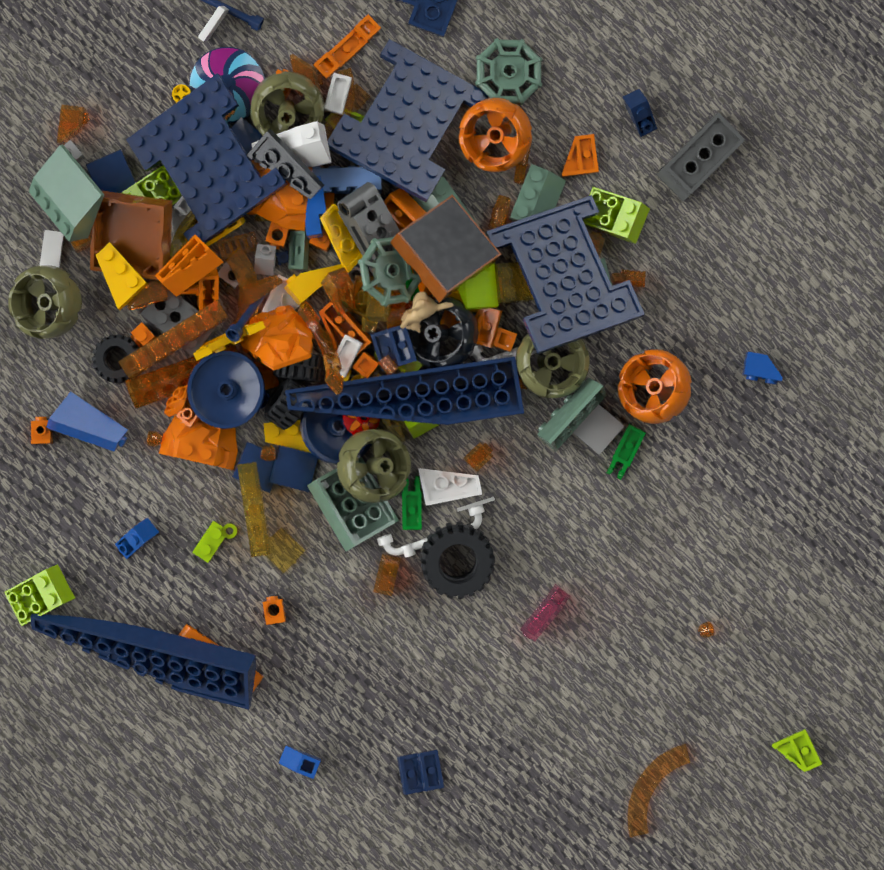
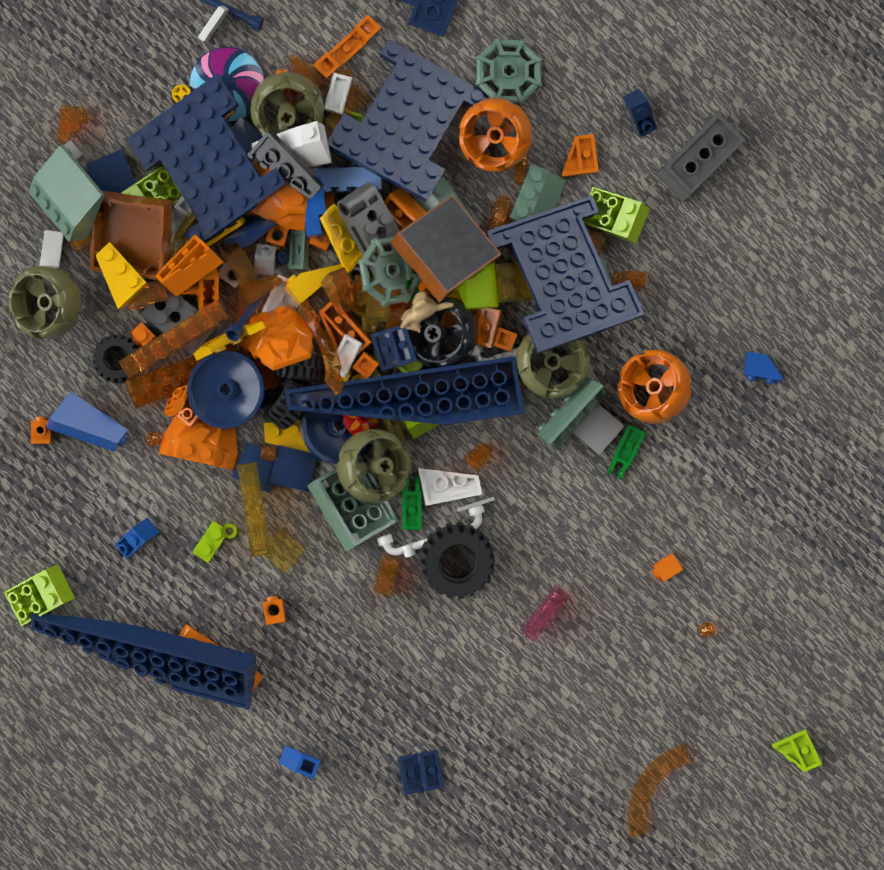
(248, 232): none -> dark blue slope
(388, 365): clear orange hinge -> none
(666, 568): none -> orange brick

